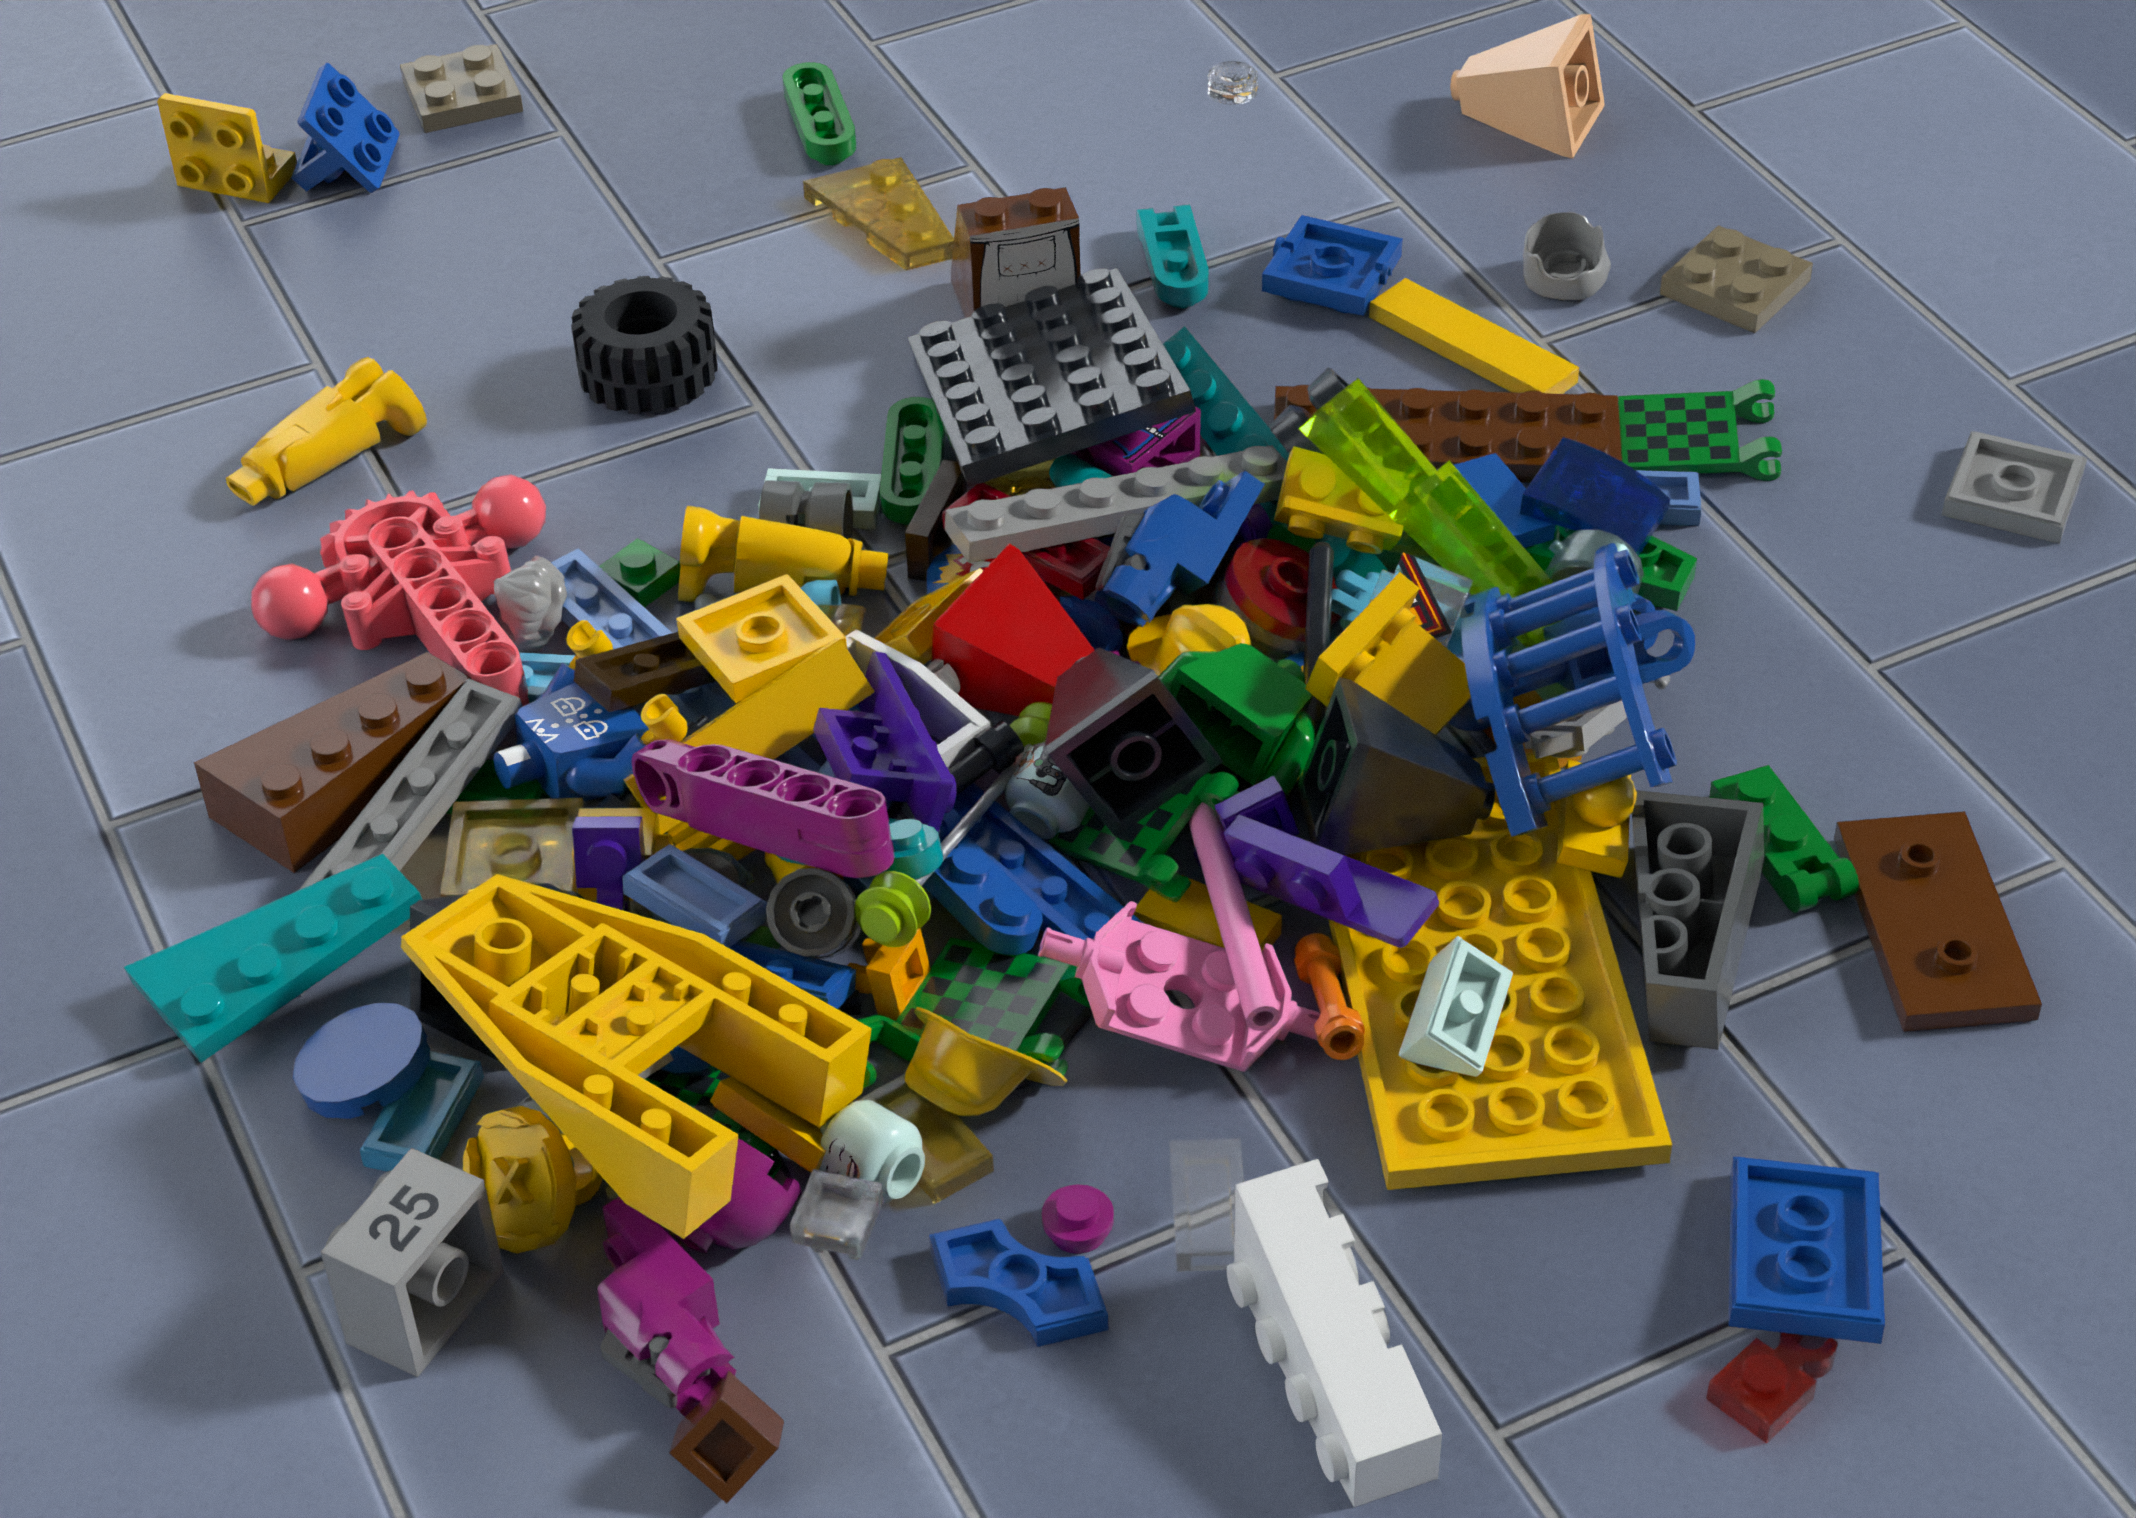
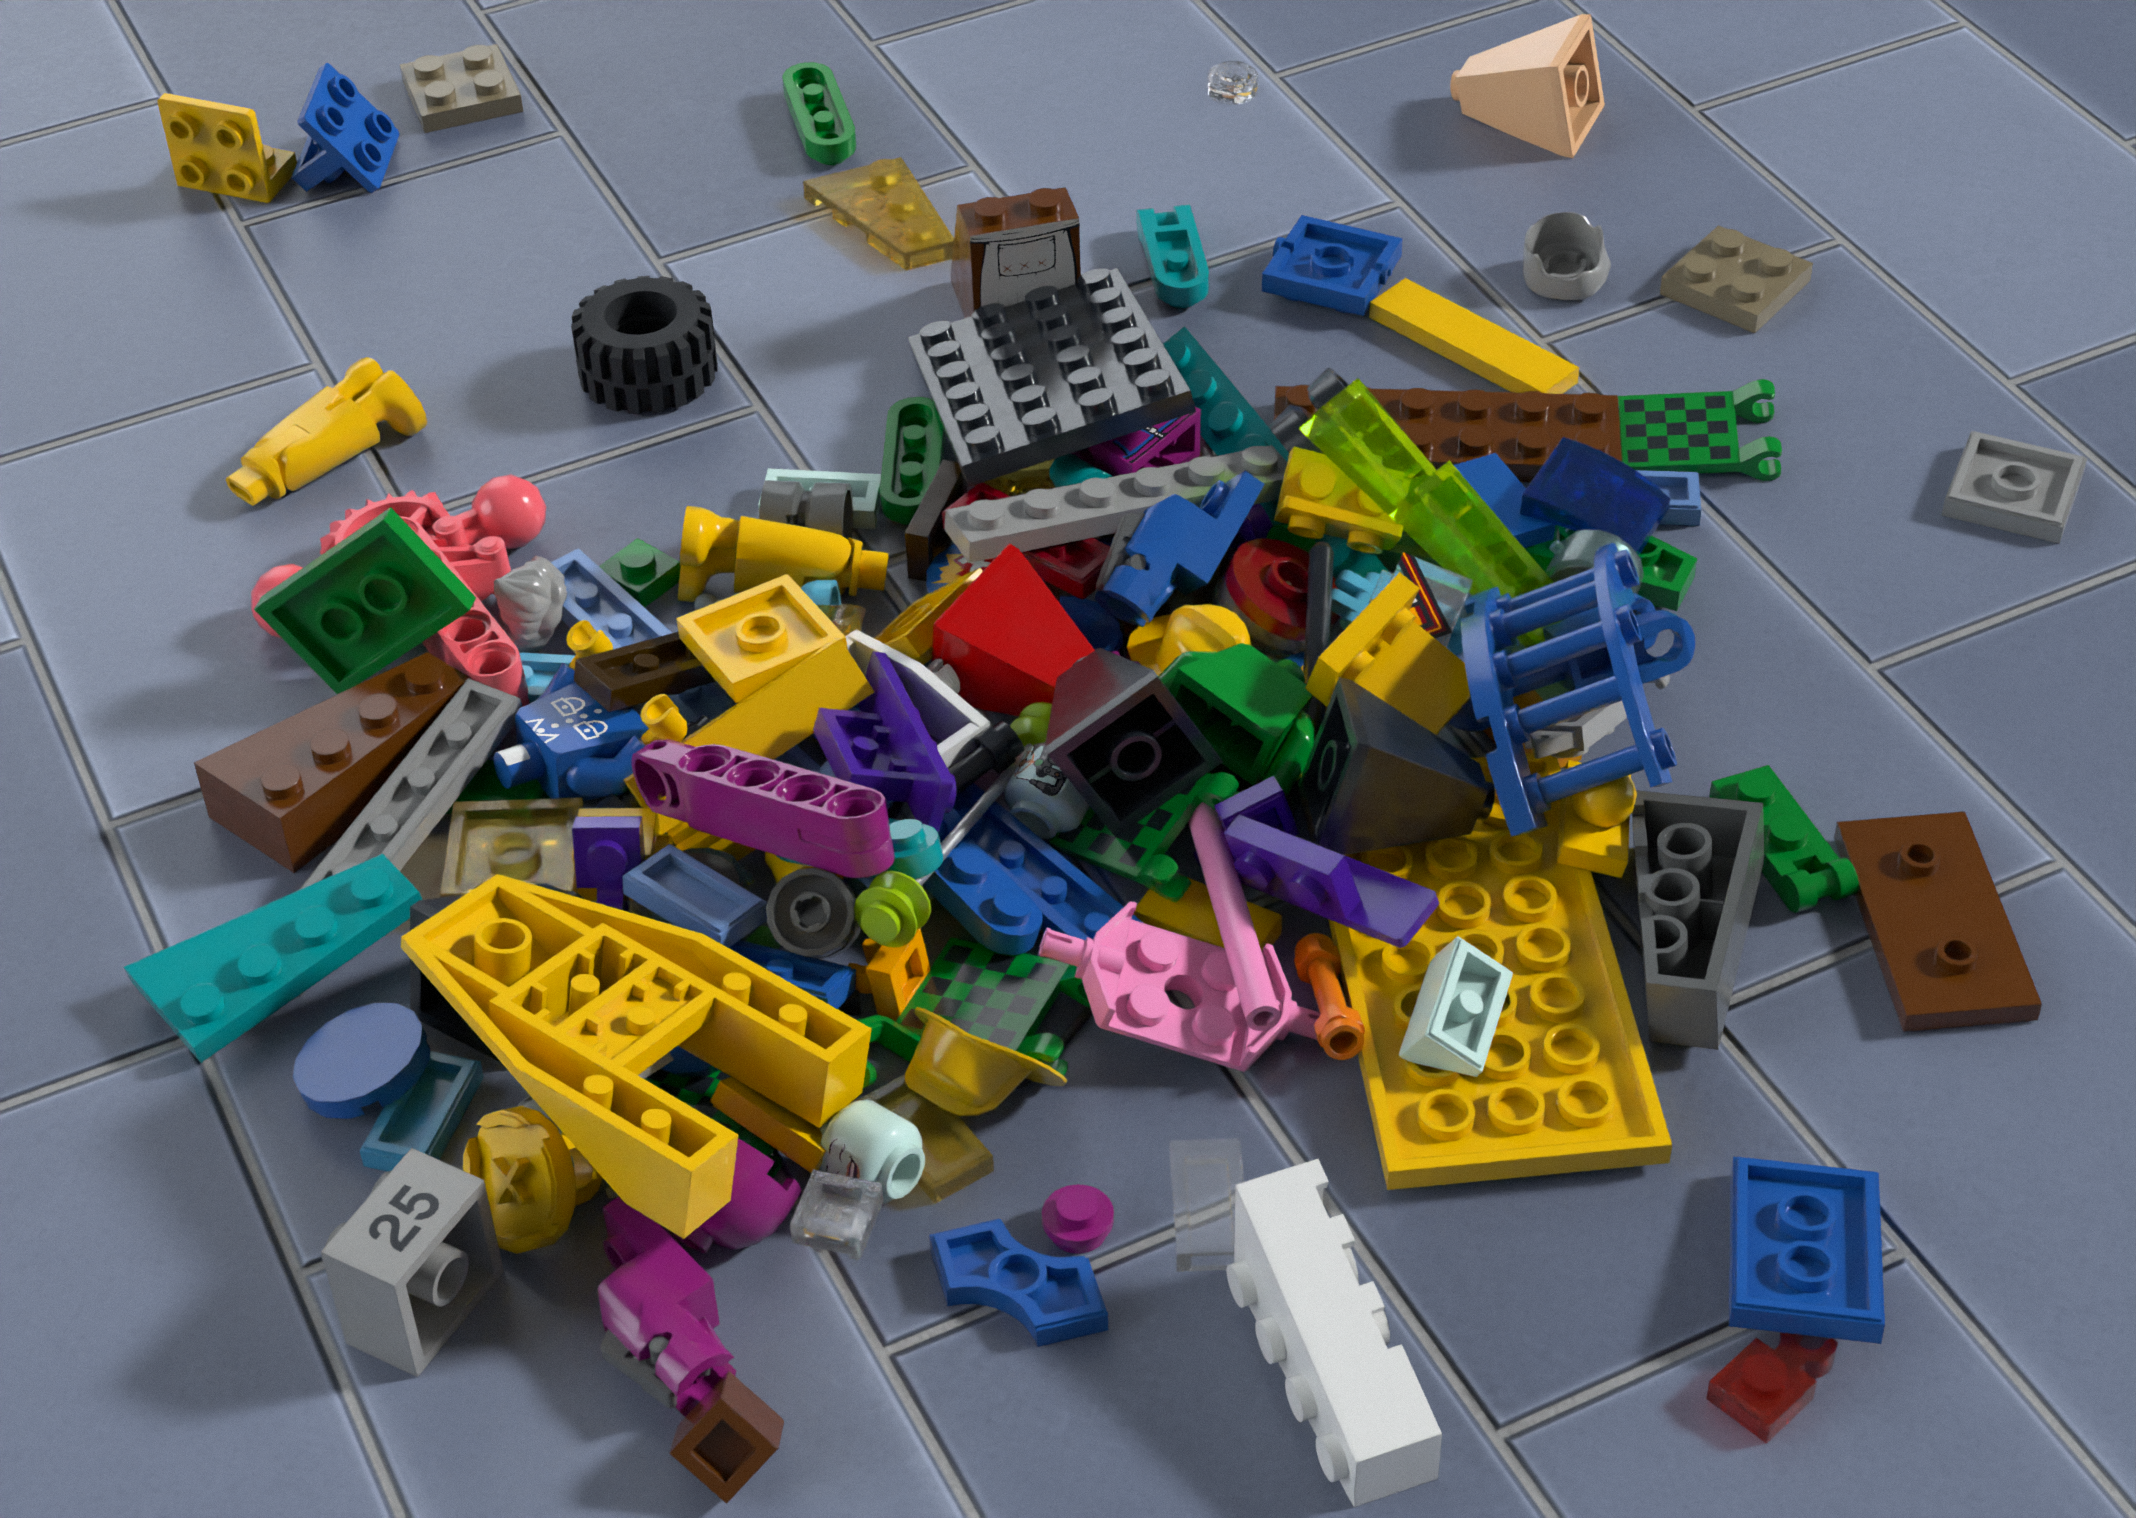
(365, 602): none -> green plate

